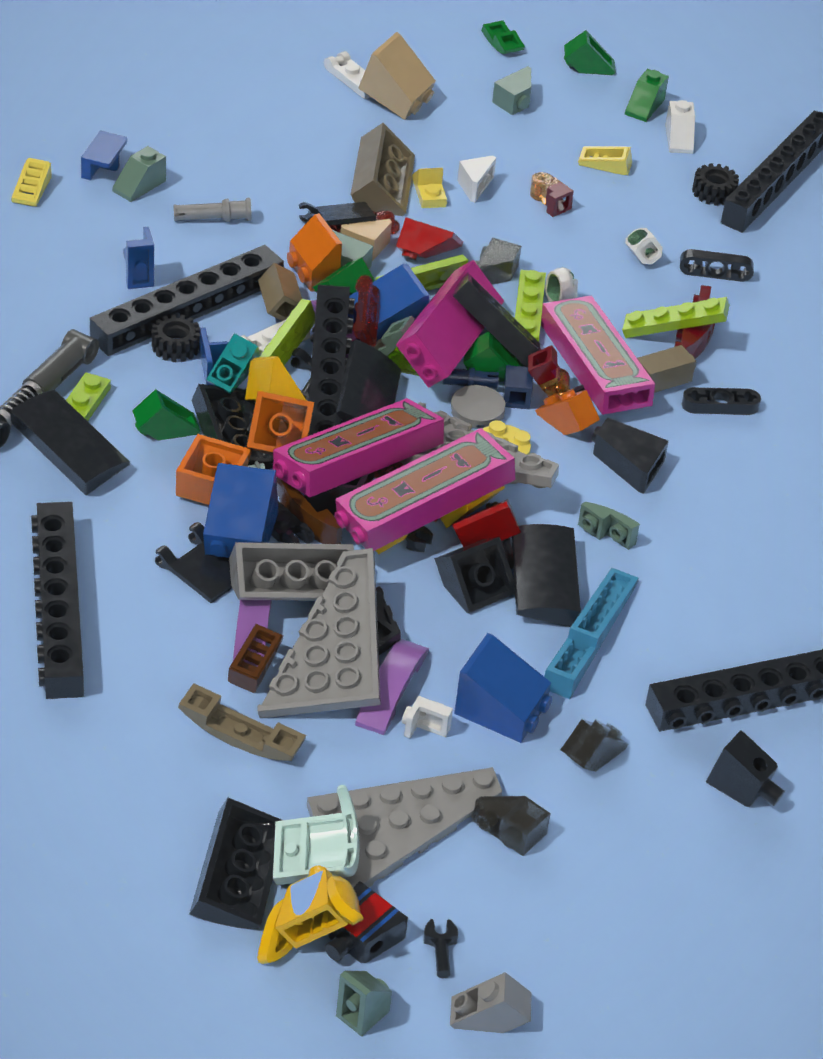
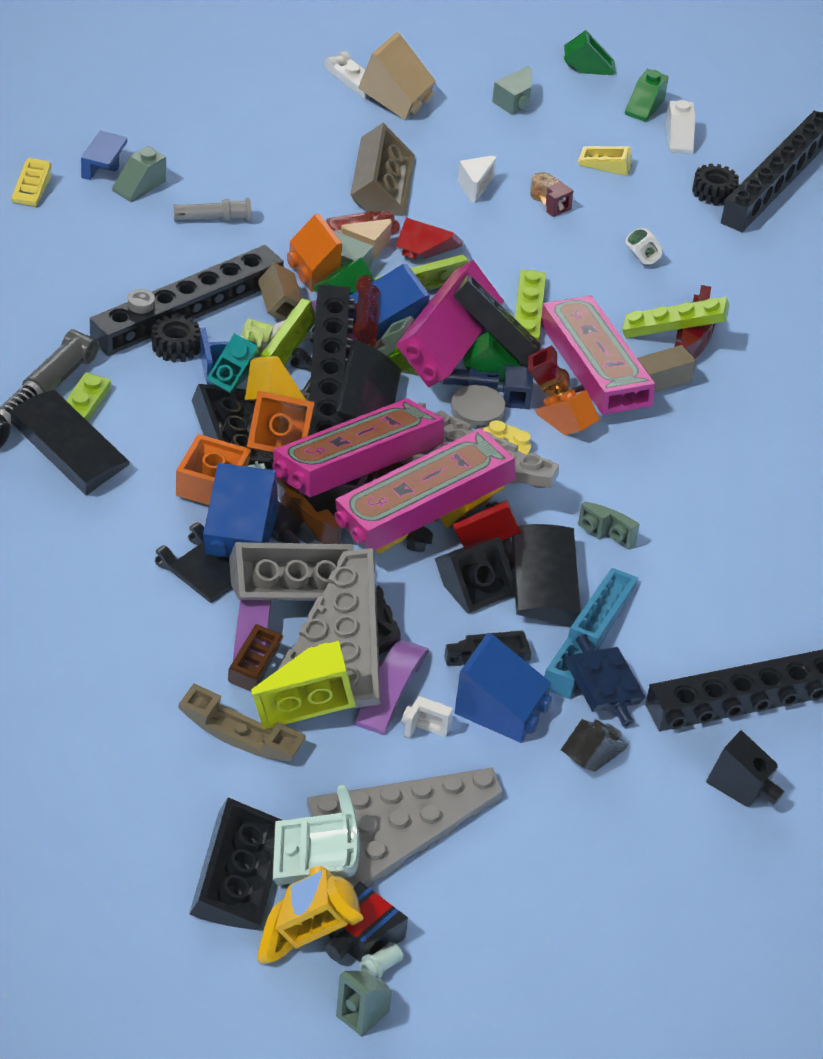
(58, 602): black brick -> none
(140, 261): blue panel -> none
(141, 301): none -> light grey tile
(164, 418): green slope -> none
(257, 331): none -> yellowish green plate
(305, 687): none -> neon yellow slope
(340, 213): black flag -> none
(381, 960): none -> light aqua pin
(429, 187): light yellow slope -> none
(441, 944): black bar -> none
(460, 652): none -> black hinge
(492, 1006): light grey slope -> none
(499, 260): clear smoke slope -> none
(502, 38): green slope -> none
(512, 820): clear smoke slope -> none
(561, 285): white rock -> none
(605, 679): none -> dark blue plate
(629, 452): black slope -> none
(709, 257): black beam -> none
(746, 401): black beam -> none

